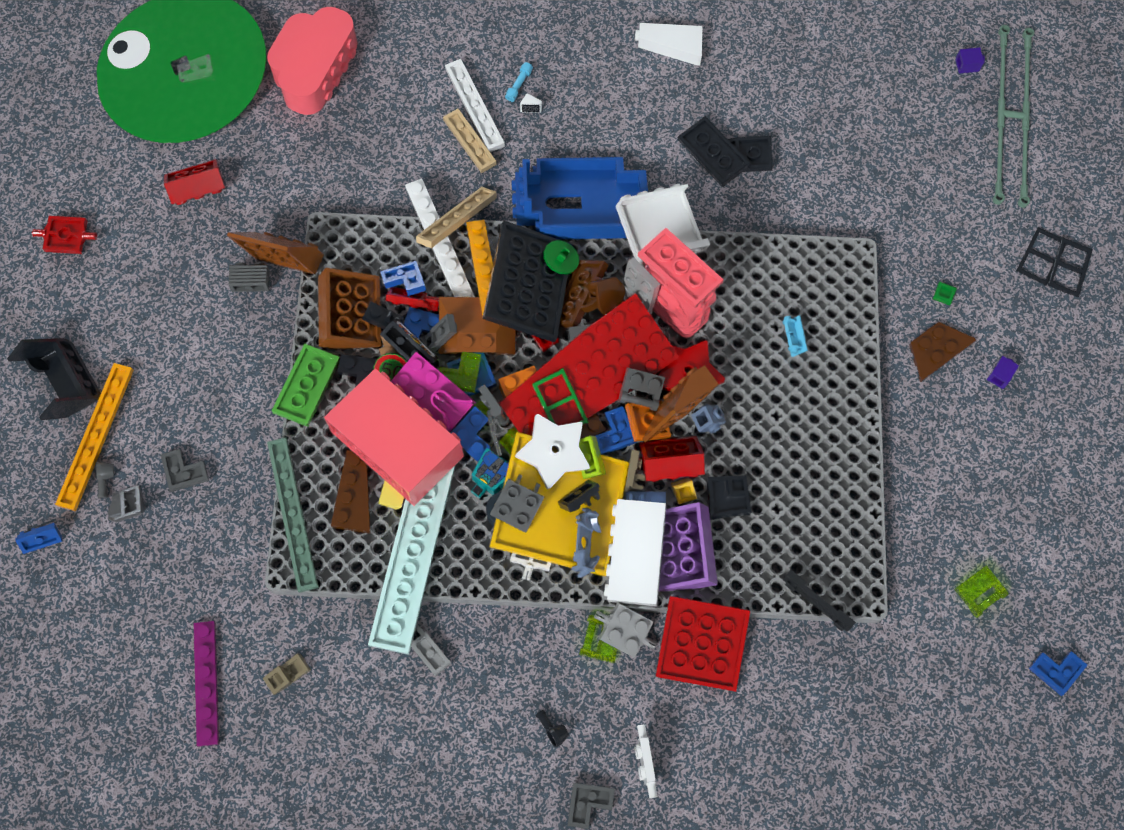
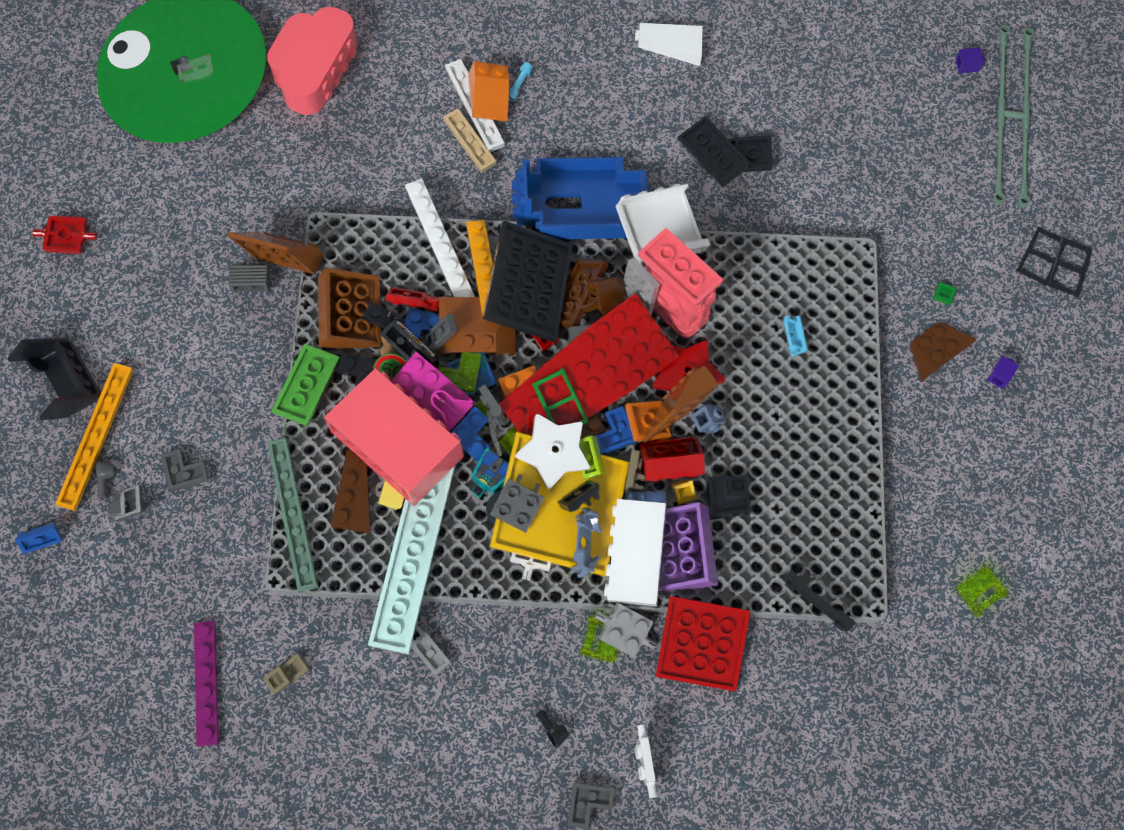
(194, 182): red slope -> none
(404, 274): plate -> none
(456, 217): tan plate -> none
(489, 91): none -> orange slope
(530, 104): slope -> none
(561, 257): green piece -> none
(642, 382): dark grey plate -> none
(1059, 676): blue plate -> none

